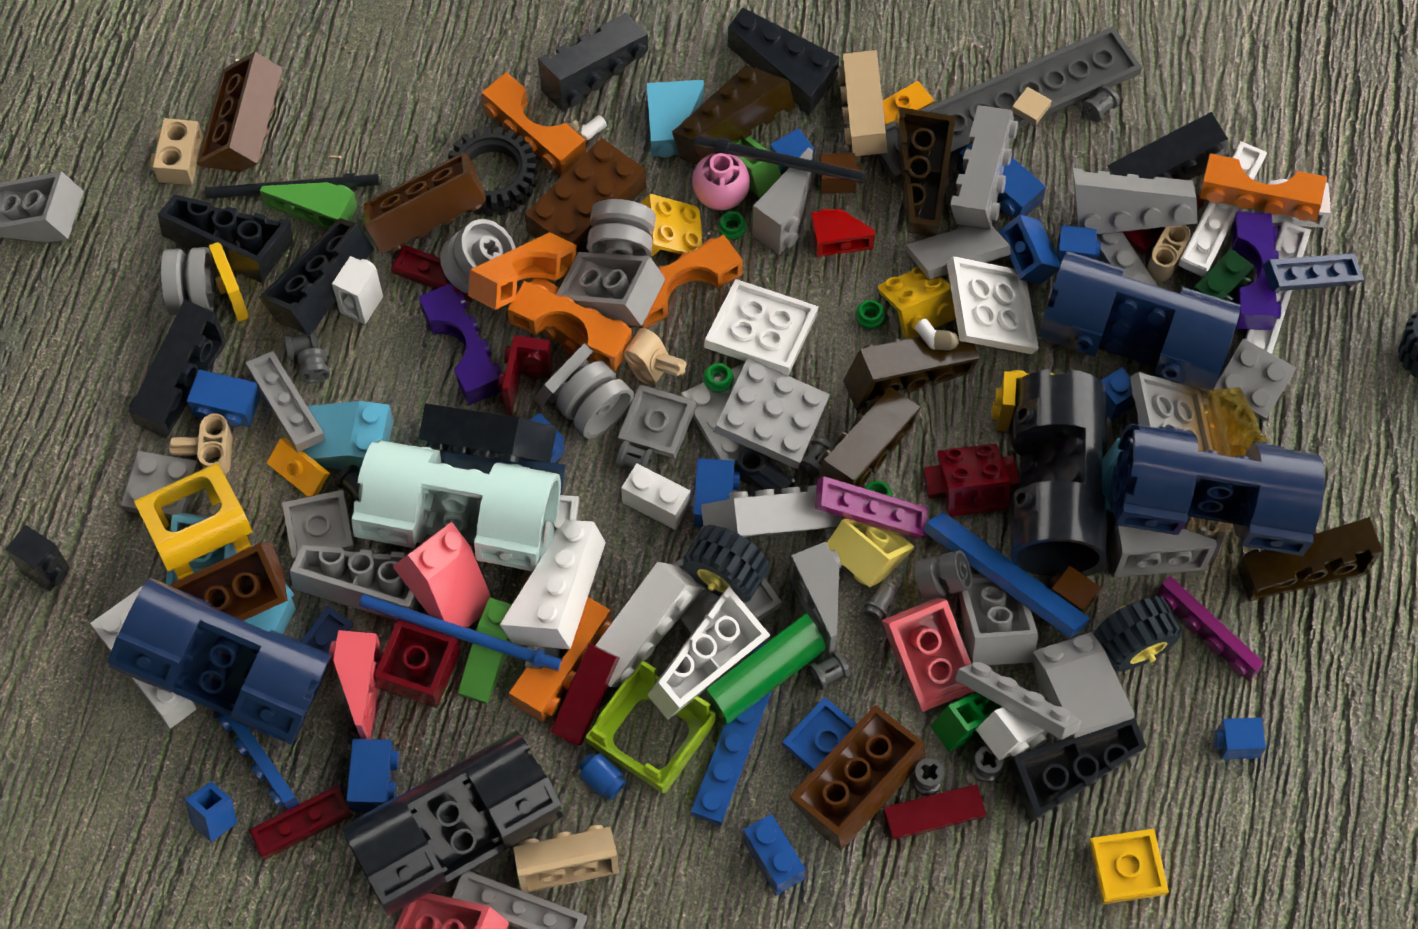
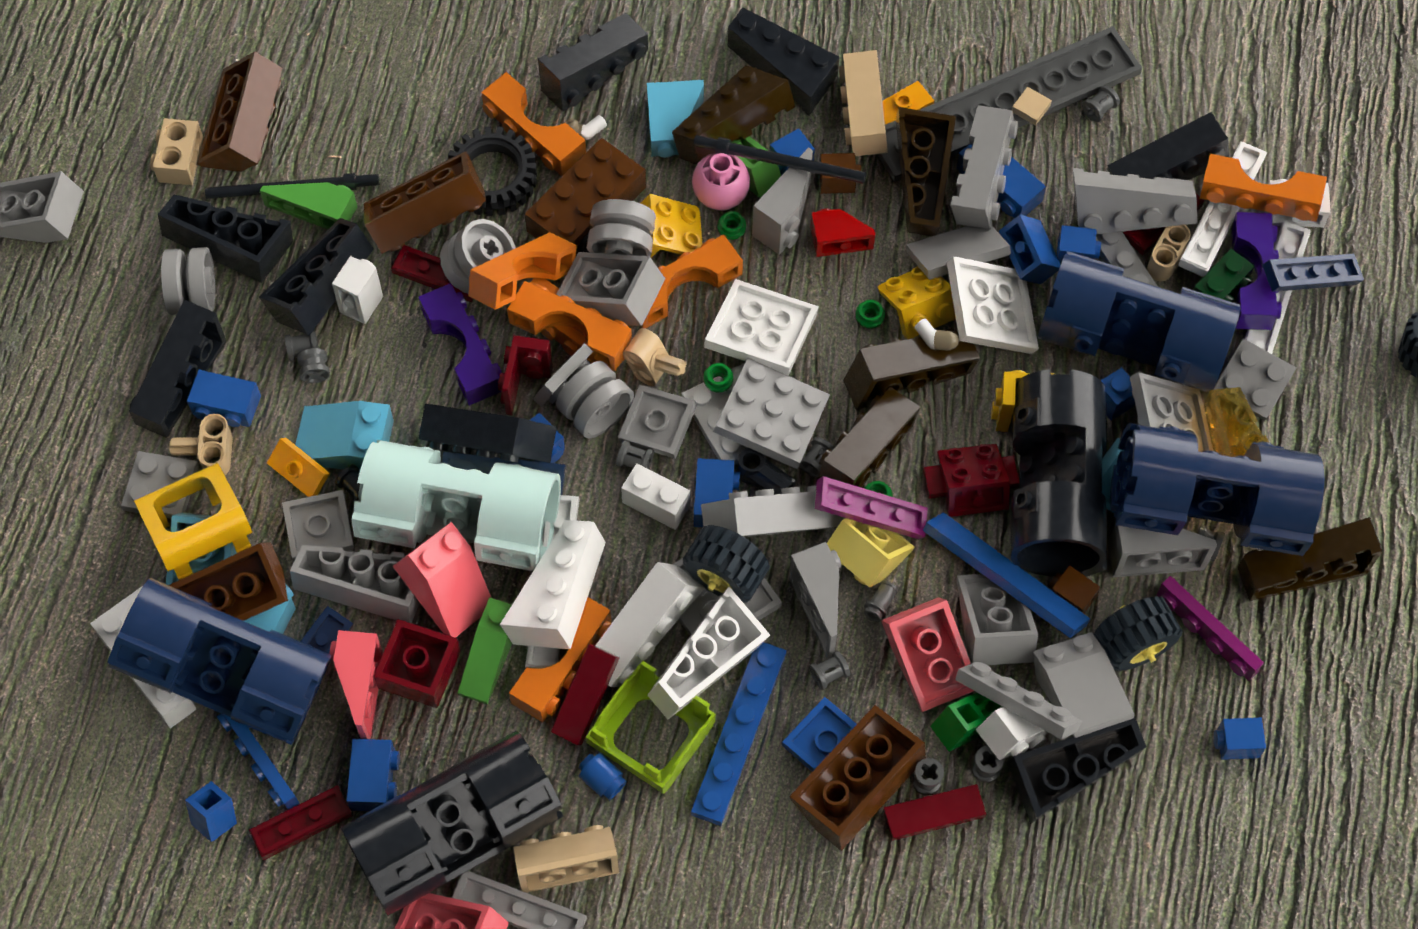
(38, 558): black brick -> none
(227, 283): yellow plate -> none
(285, 401): light grey plate -> none
(537, 657): blue bar -> none
(765, 669): green brick -> none
(773, 854): blue brick -> none
(945, 574): dark grey wheel -> none
(1128, 866): yellow plate -> none

